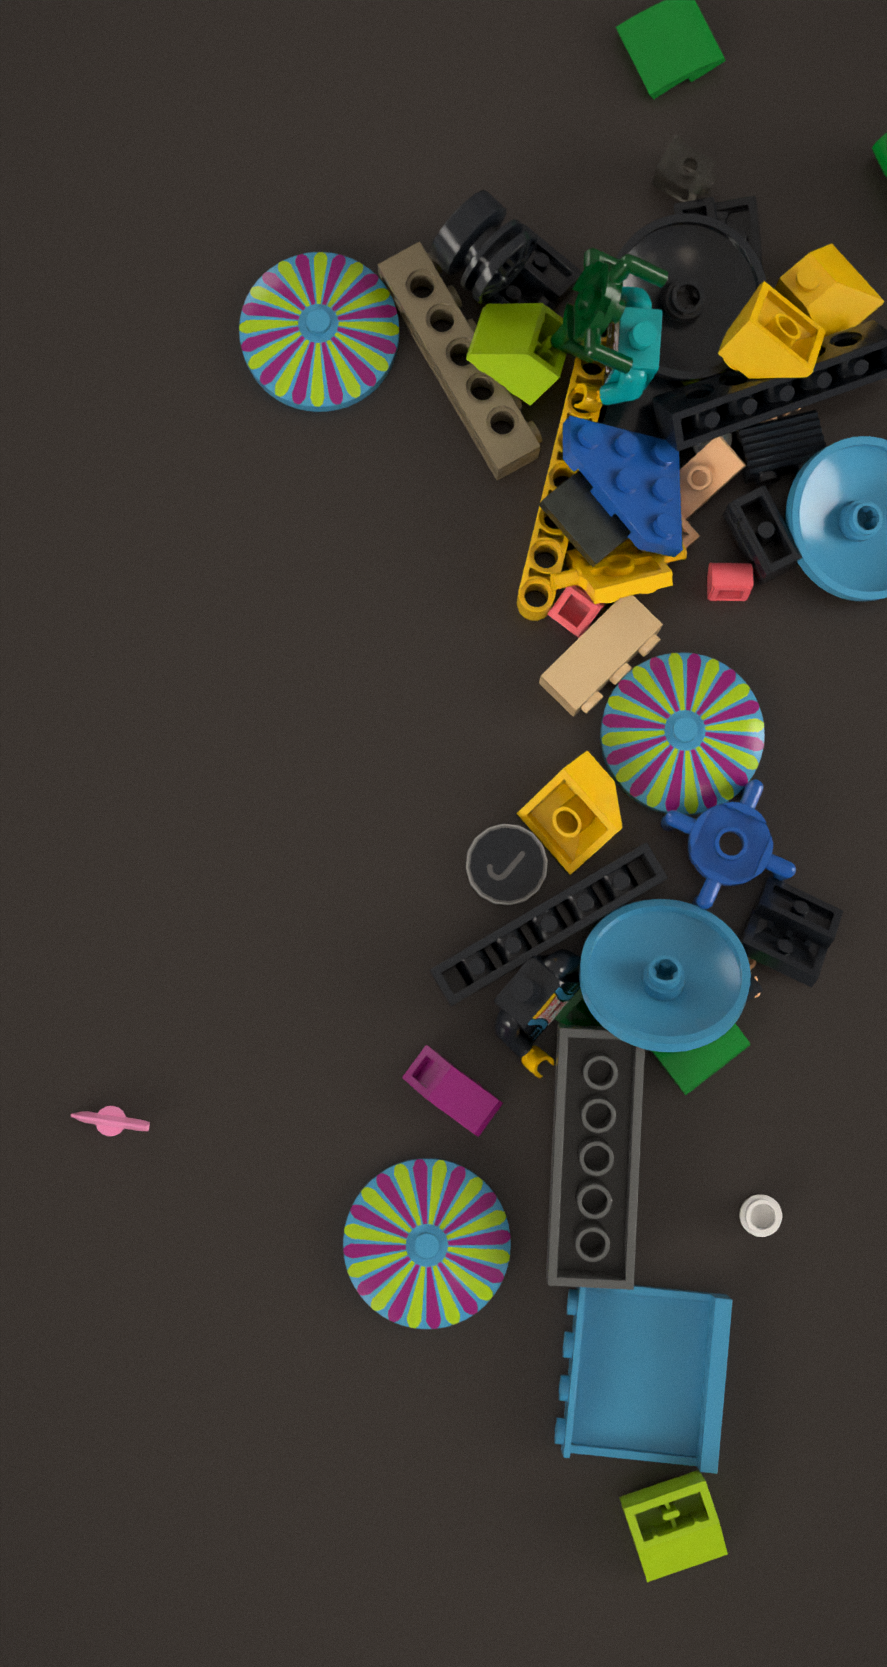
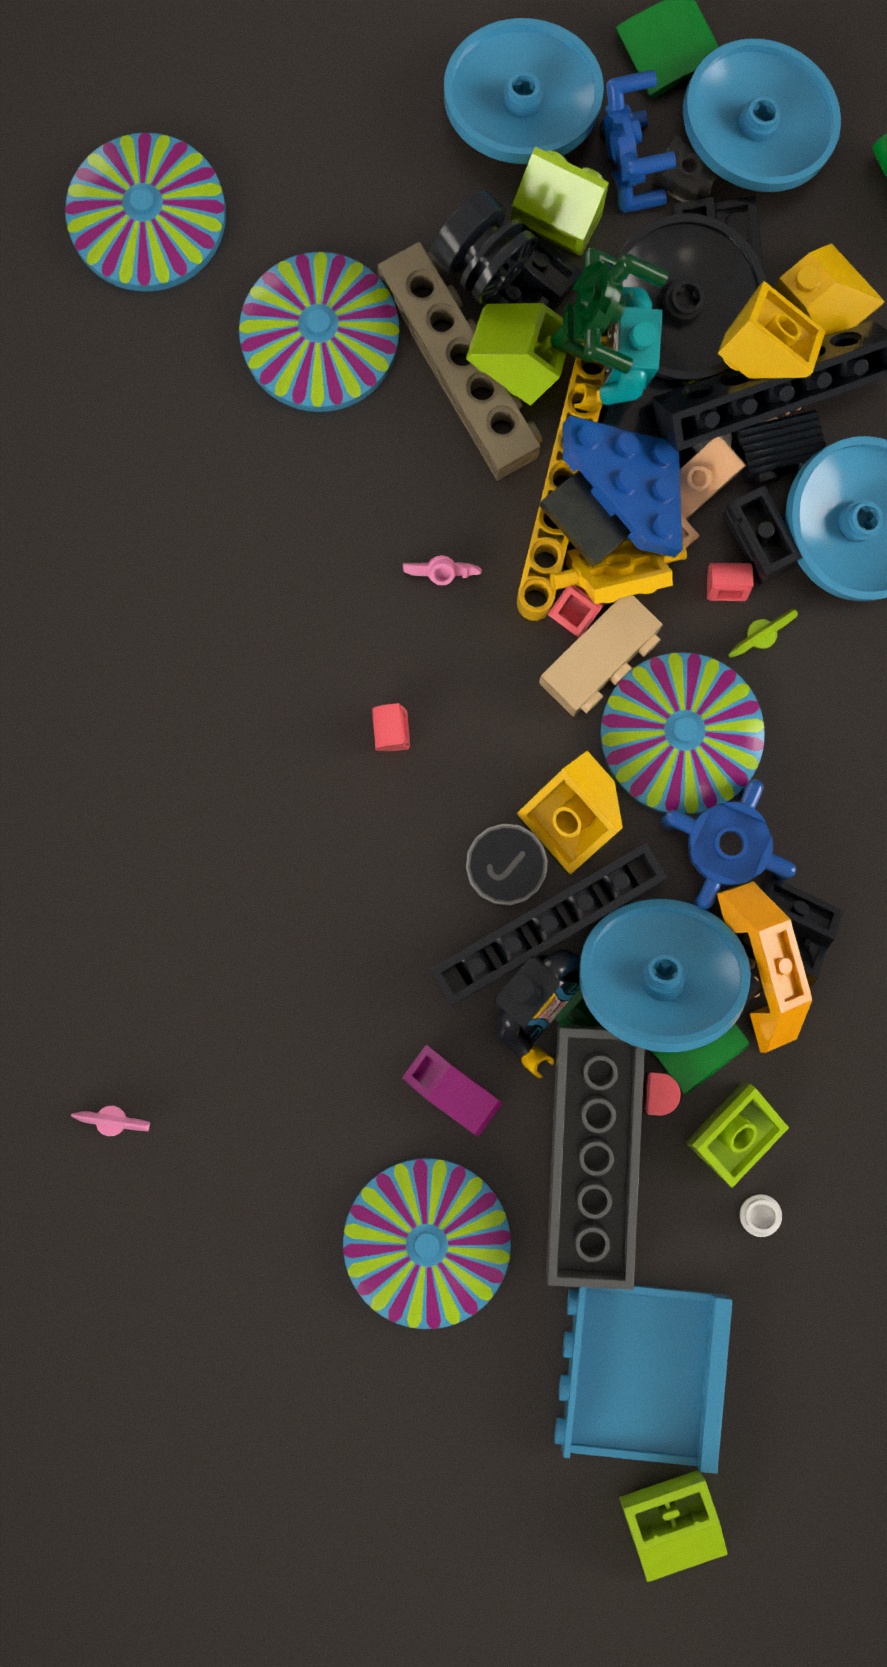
(145, 212): none -> dish
(391, 727): none -> coral brick
(441, 569): none -> bright pink piece
(523, 89): none -> dark azure dish
(560, 200): none -> lime slope
(622, 134): none -> blue plate
(660, 1094): none -> coral brick
(737, 1133): none -> lime slope
(761, 115): none -> dark azure dish
(763, 633): none -> lime piece
(778, 961): none -> light orange slope

